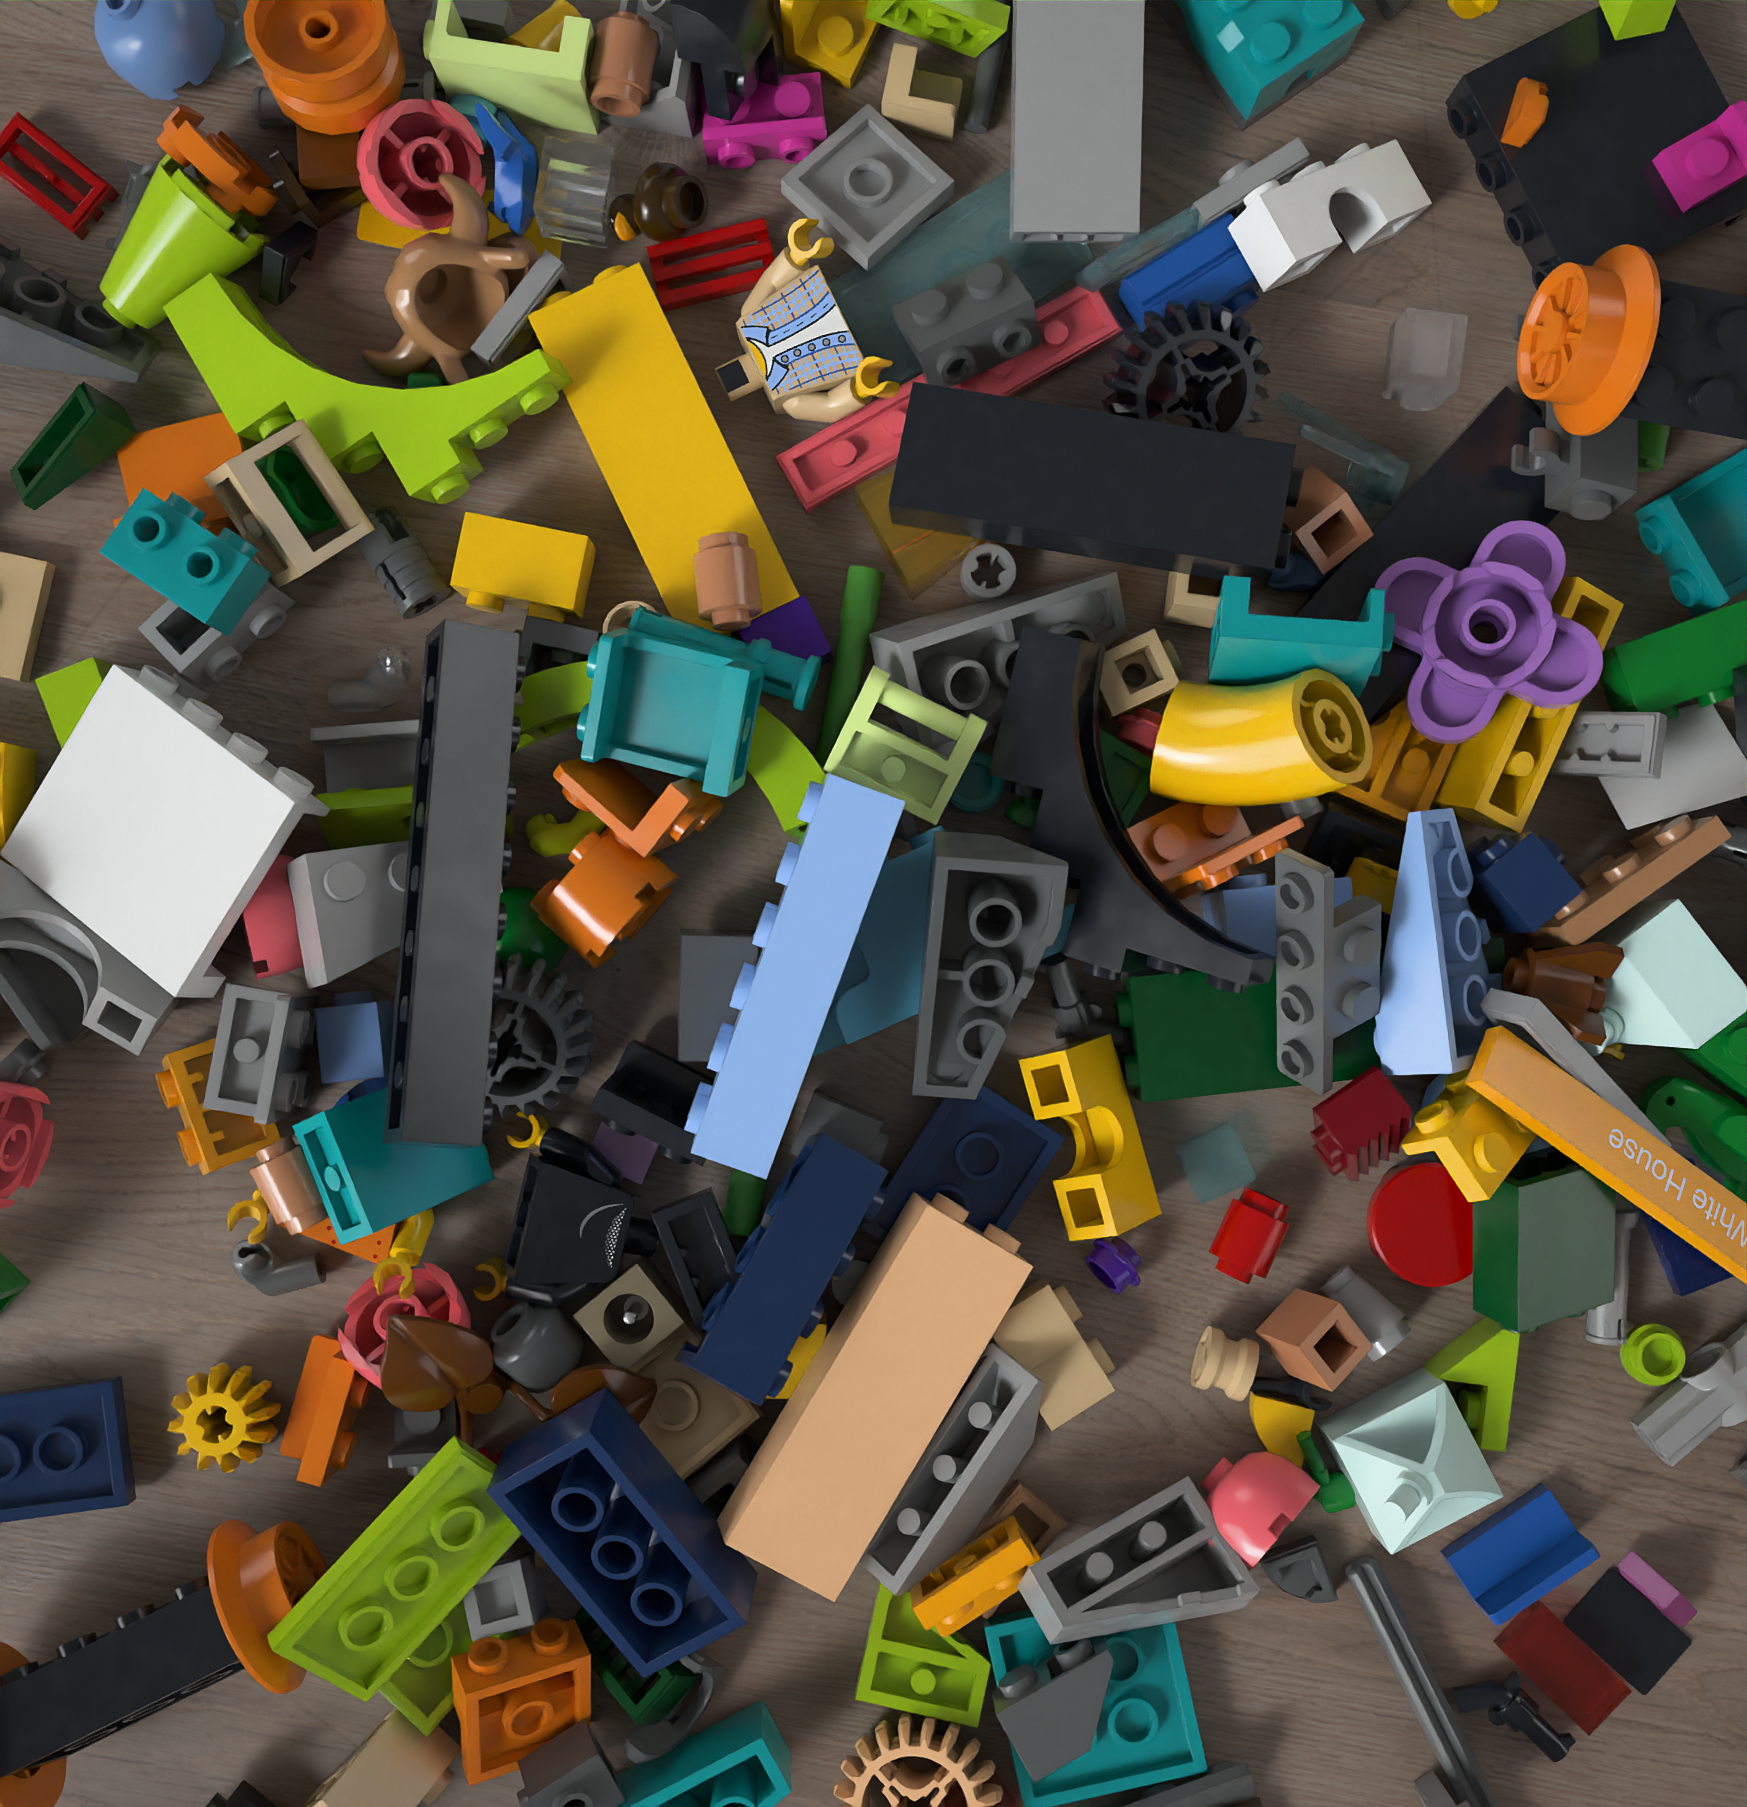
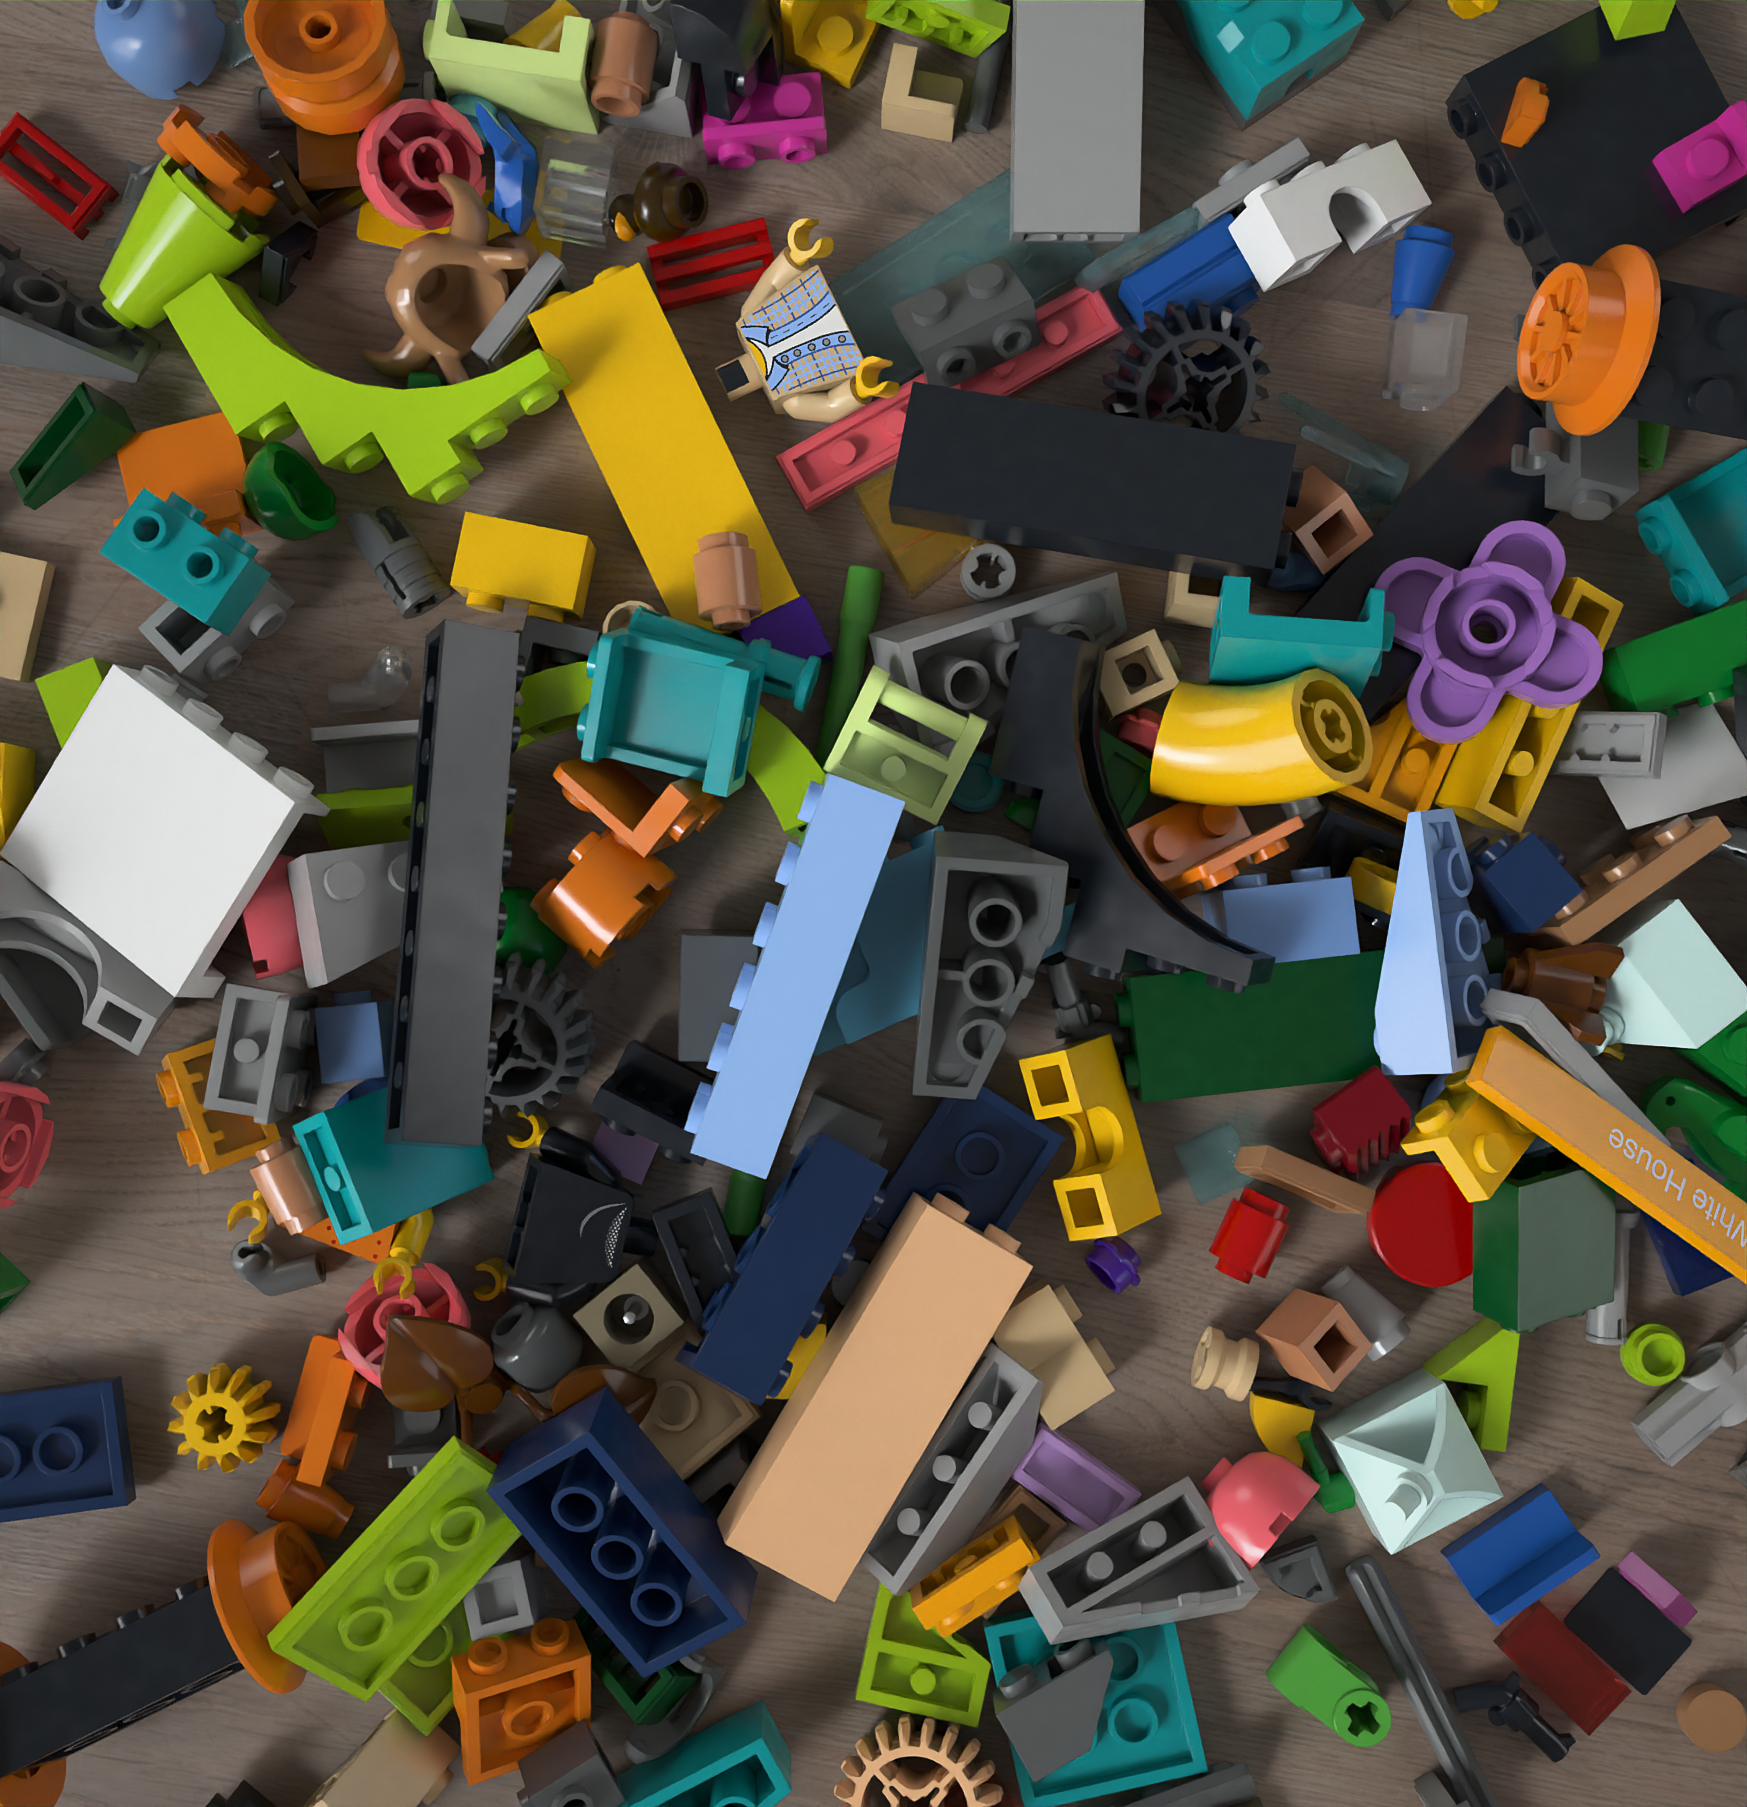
(263, 518): tan tile -> none
(309, 1506): none -> orange cone
(556, 839): neon yellow arm -> none
(867, 186): light grey plate -> none
(1073, 1480): none -> lavender tile
(1304, 1180): none -> medium nougat tile
(1322, 967): dark grey bracket -> none
(1325, 1683): none -> bright green piece
(1420, 267): none -> blue cone
(1711, 1717): none -> medium nougat tile

